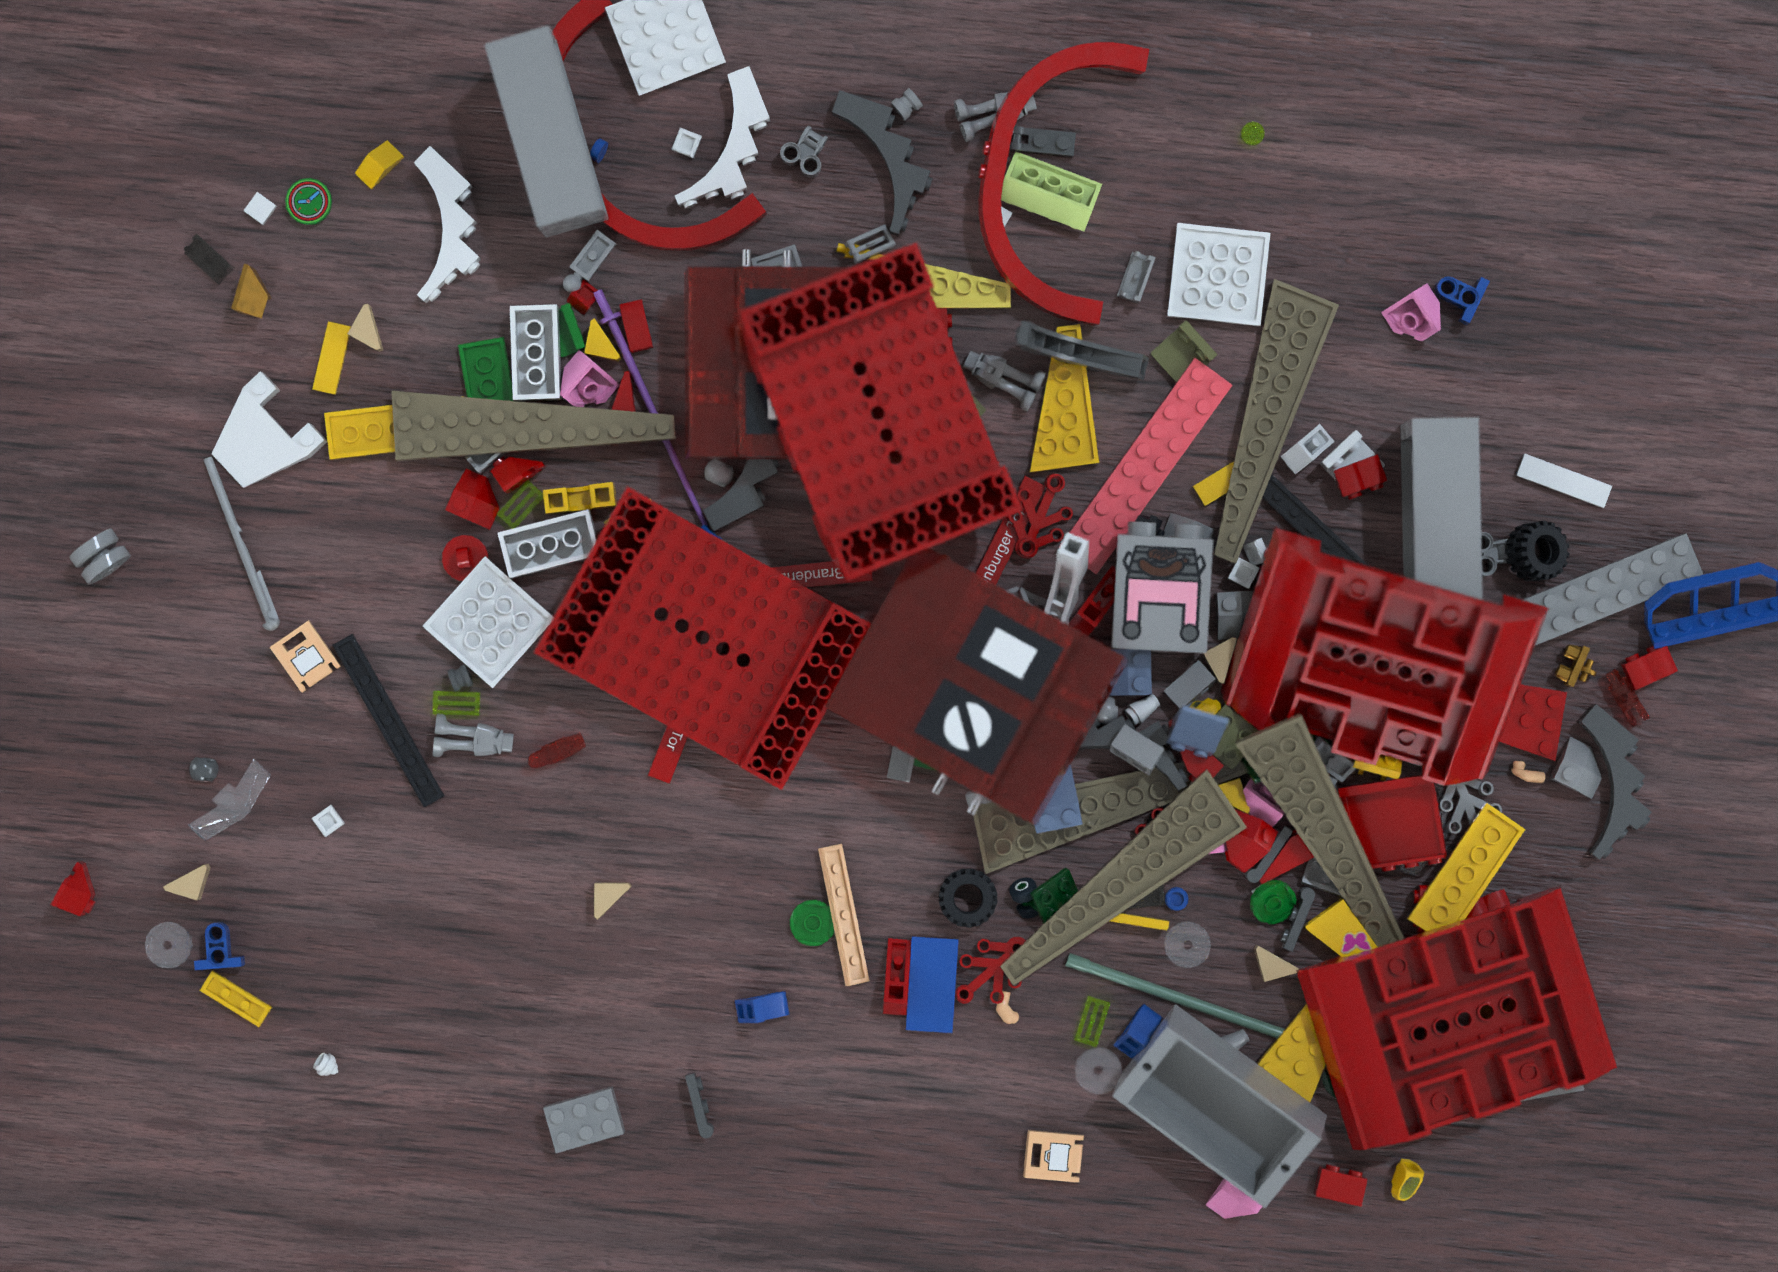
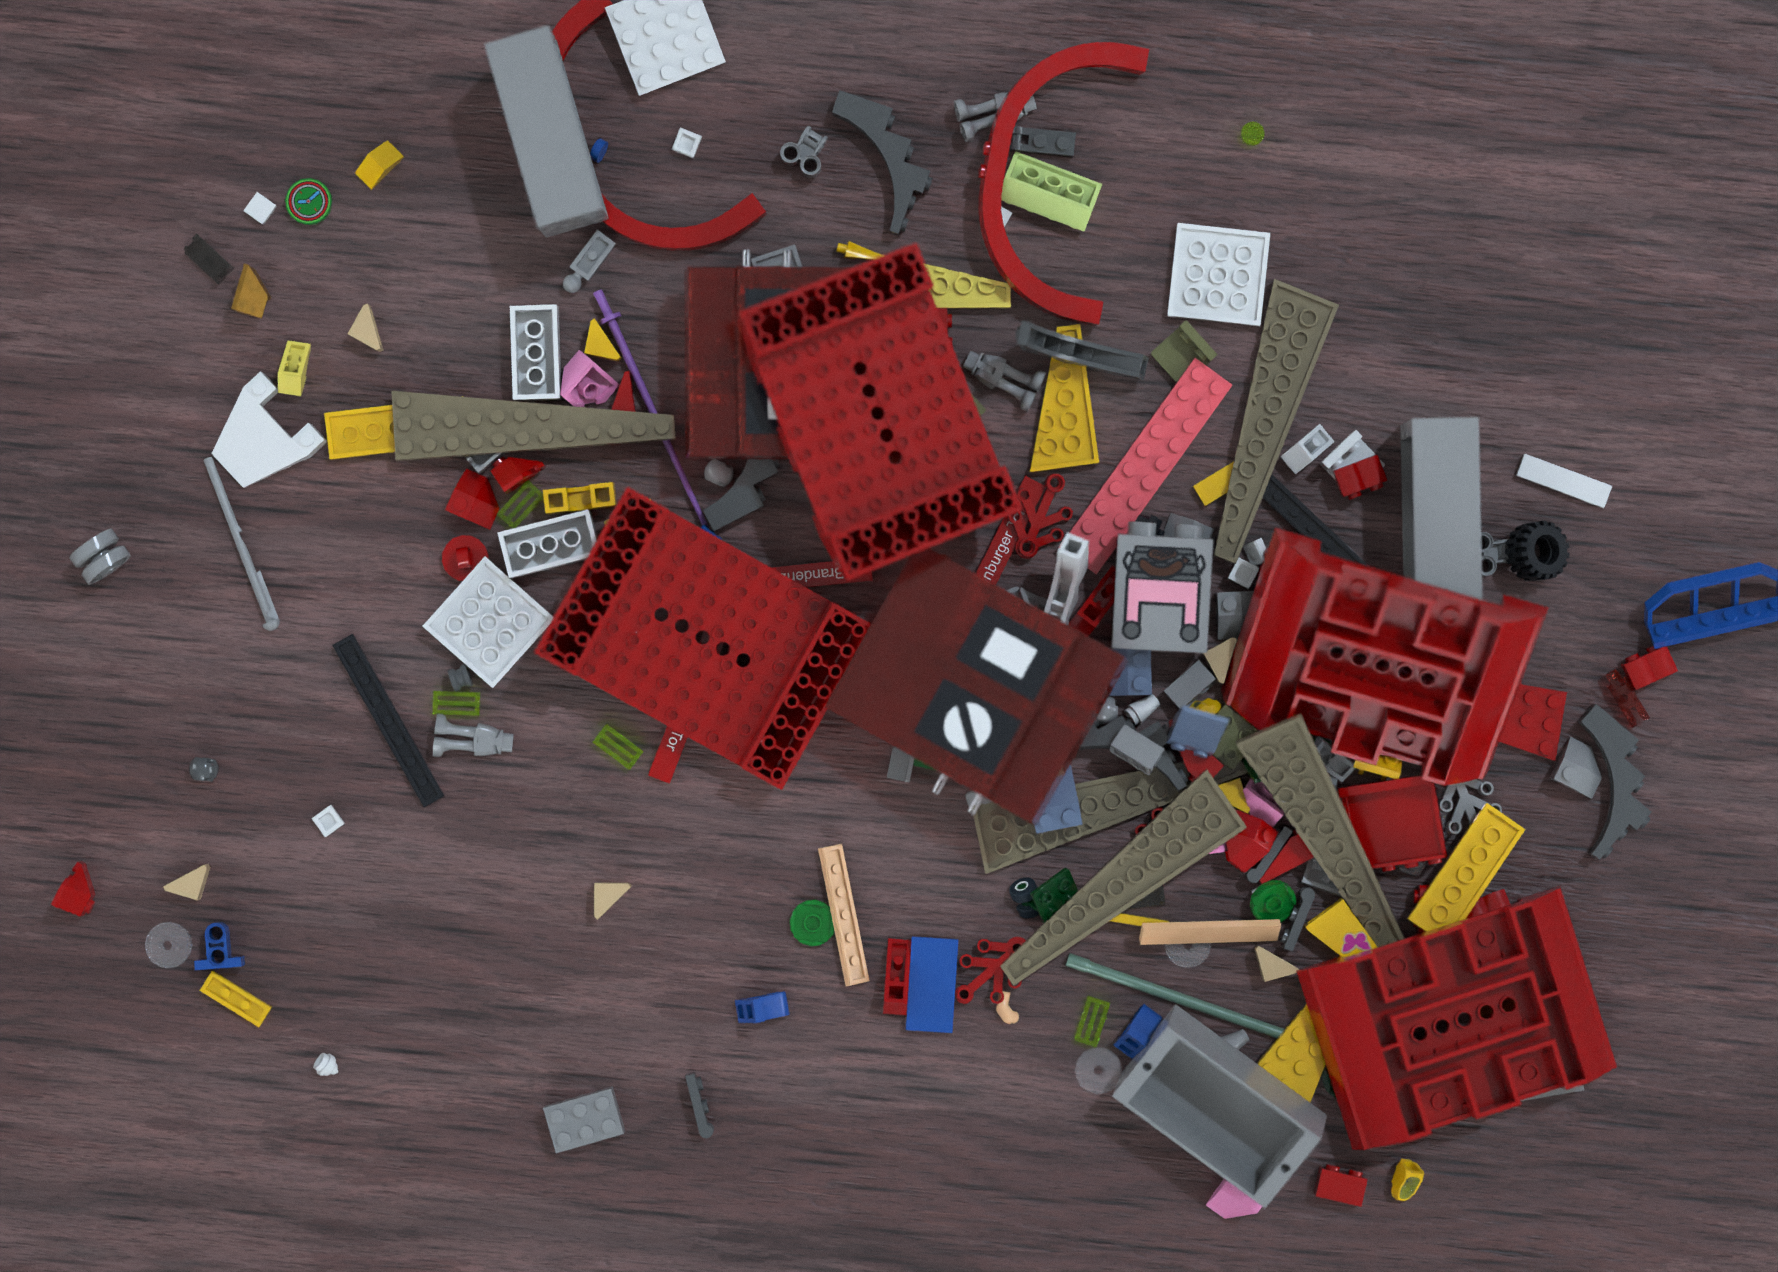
(232, 802): clear plate -> none
(293, 368): none -> light yellow arch
(307, 660): light nougat container -> none
(331, 358): yellow tile -> none
(456, 223): white arch -> none
(486, 369): green tile -> none
(557, 750): clear red hinge -> none
(570, 334): green panel -> none
(583, 298): red slope -> none
(596, 741): none -> clear neon green tile
(636, 326): red slope -> none
(740, 148): white arch -> none
(855, 251): light grey tile -> none
(905, 105): light grey wheel -> none
(971, 918): black tyre -> none
(1057, 1158): light nougat container -> none
(1136, 277): light grey hinge -> none
(1176, 898): blue tile -> none
(1209, 932): none -> light nougat tile
(1415, 314): bright pink slope -> none
(1455, 297): blue tile -> none
(1527, 775): light nougat arm -> none
(1570, 675): pearl gold hips -> none
(1615, 586): light grey brick -> none

